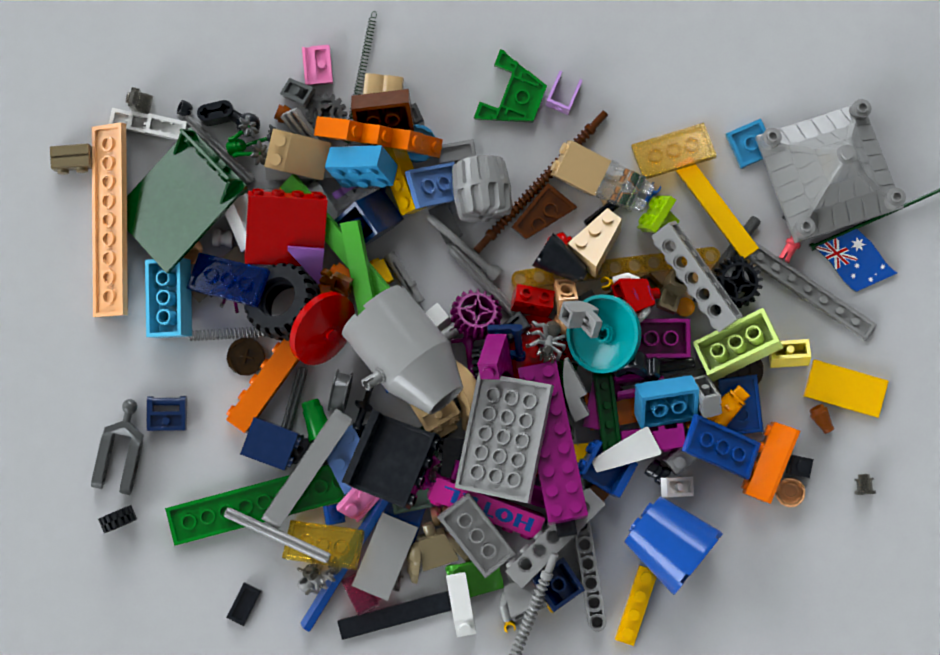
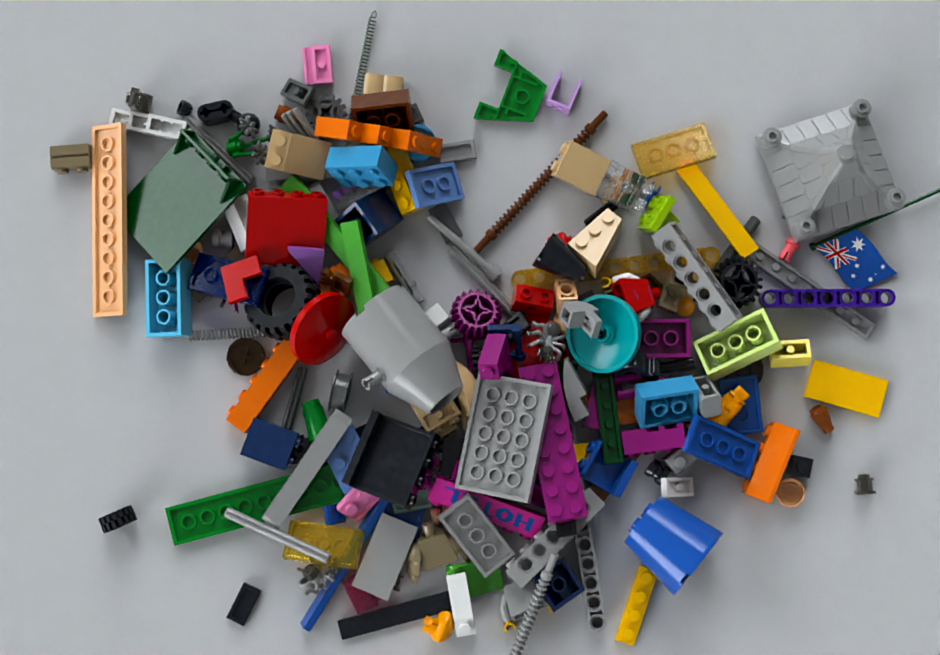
(105, 449): dark grey piece -> none
(166, 419): dark blue plate -> none
(236, 274): none -> red tile
(364, 407): black sword -> none
(440, 627): none -> light orange piece
(481, 188): light grey wheel -> none
(543, 211): reddish brown wing -> none
(631, 449): white sticker -> none
(744, 143): dark azure tile -> none
(835, 298): none -> dark purple beam

